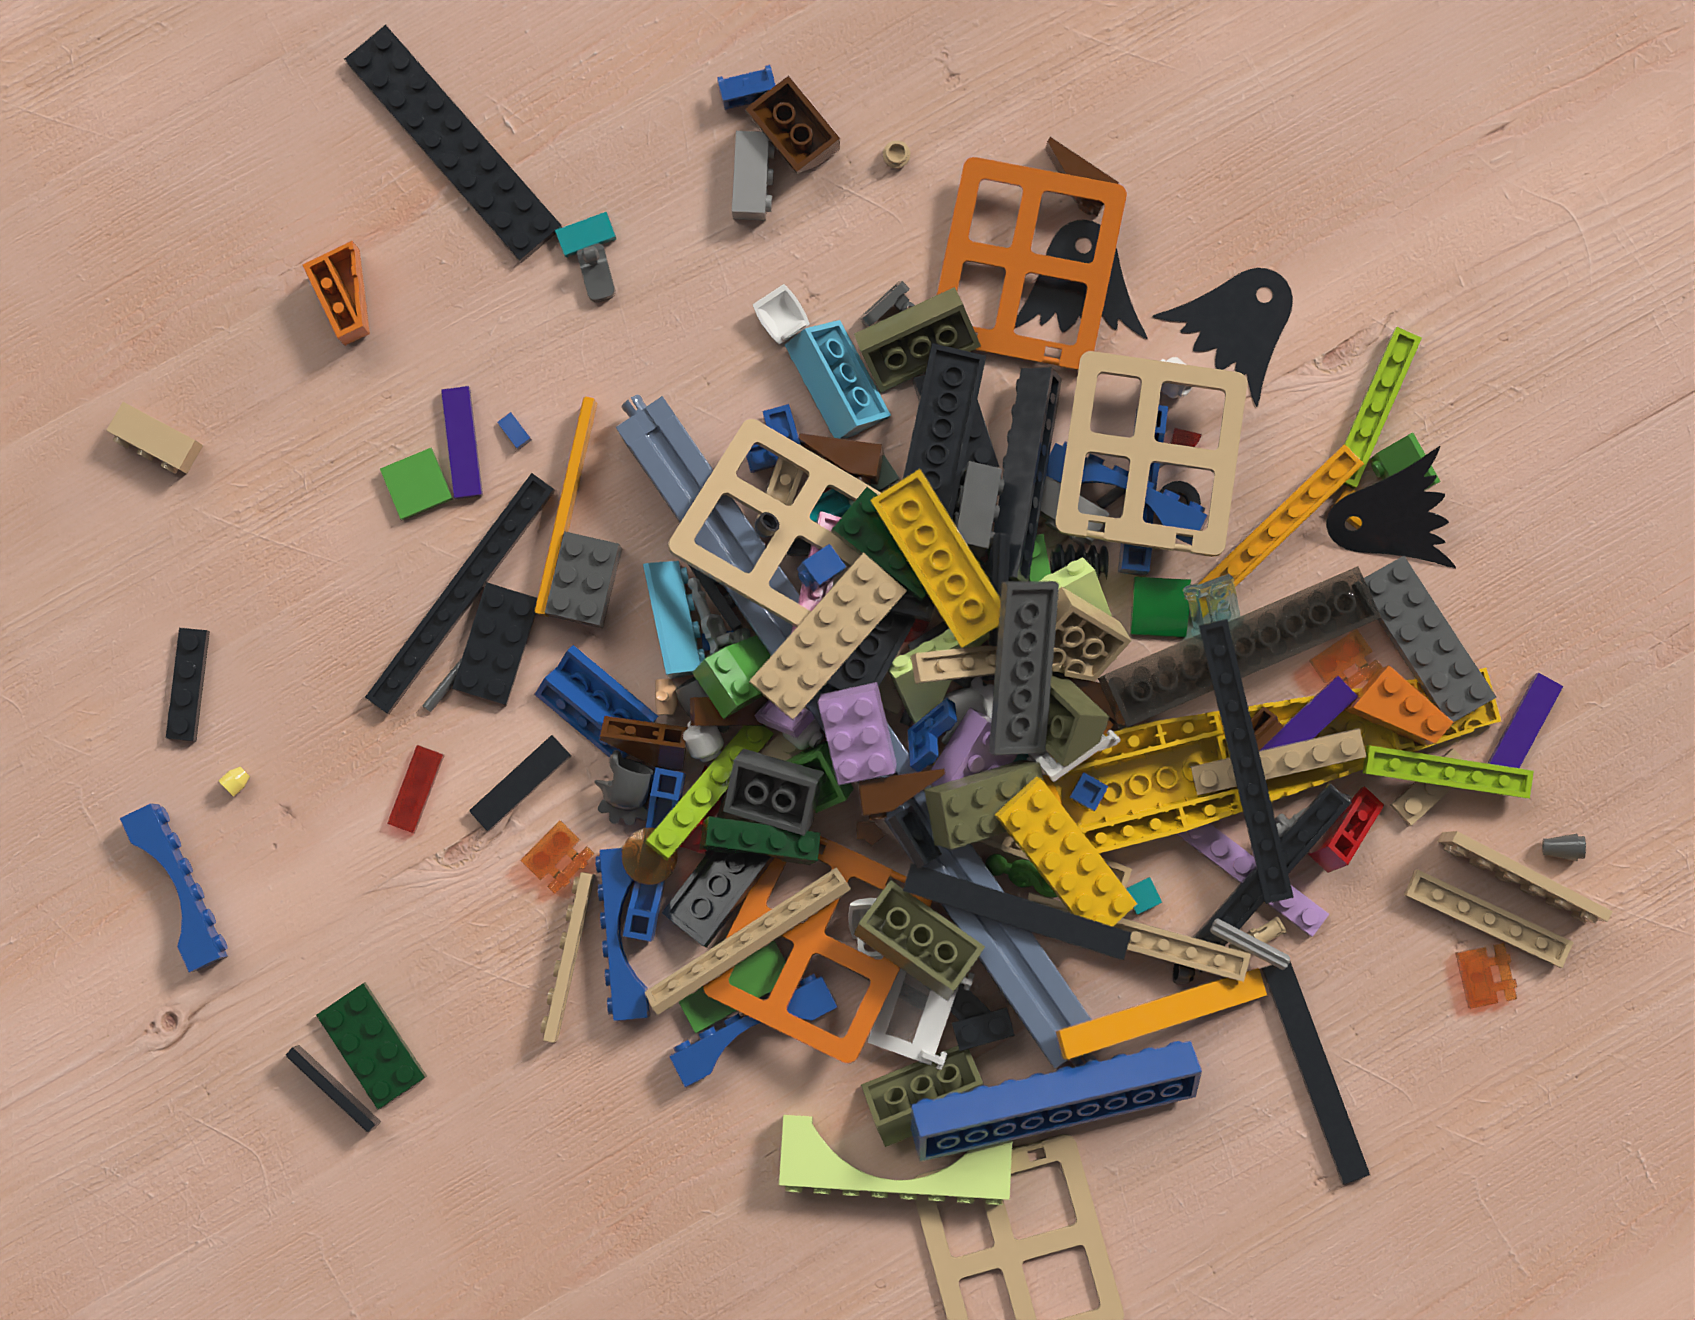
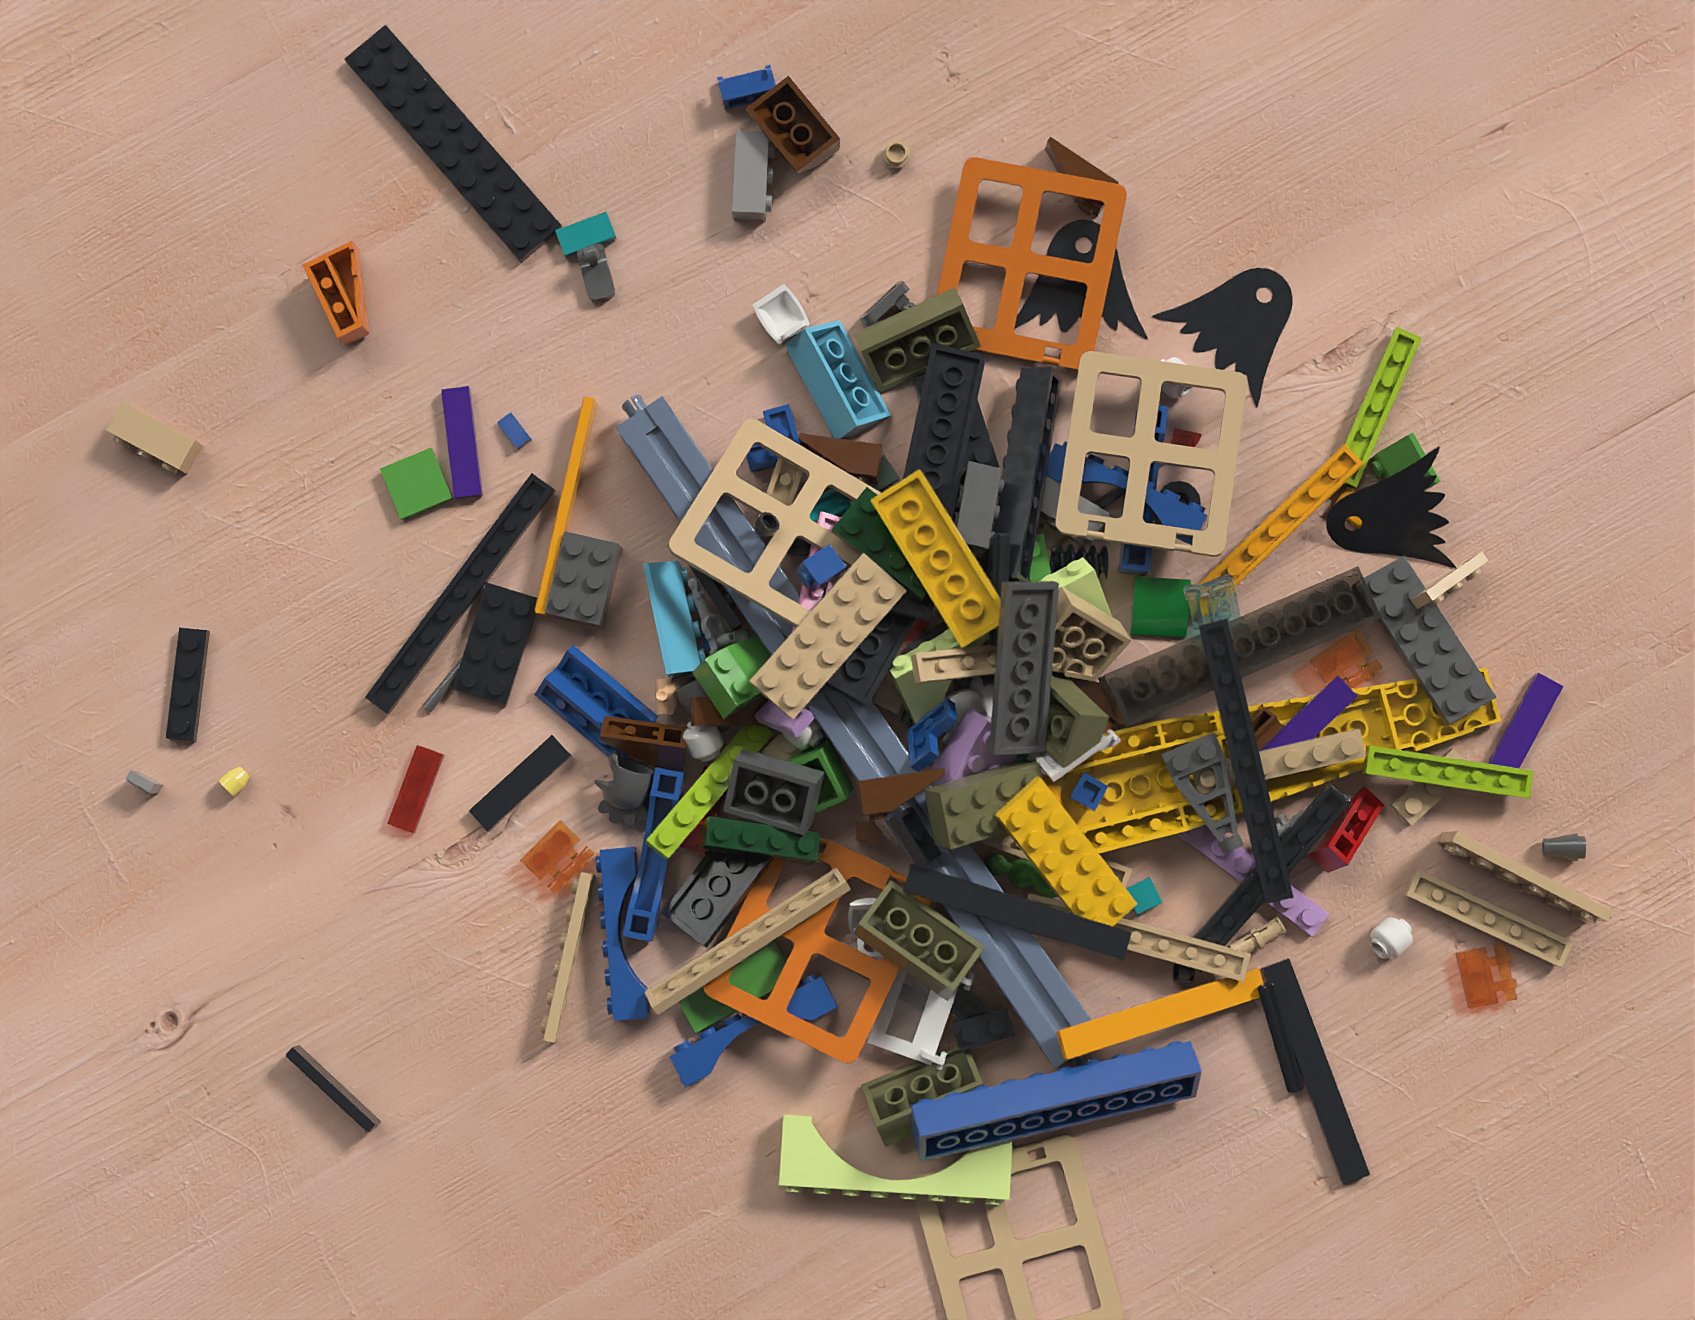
(143, 782): none -> light grey tile
(198, 939): blue arch -> none
(371, 1045): dark green plate -> none
(643, 862): clear orange dish -> none
(857, 733): lavender brick -> none
(1191, 758): none -> dark grey plate
(1250, 944): light grey axle -> none
(1280, 1037): none -> black axle
(1391, 938): none -> white head
(1399, 707): orange wedge -> none
(1450, 582): none -> tan plate

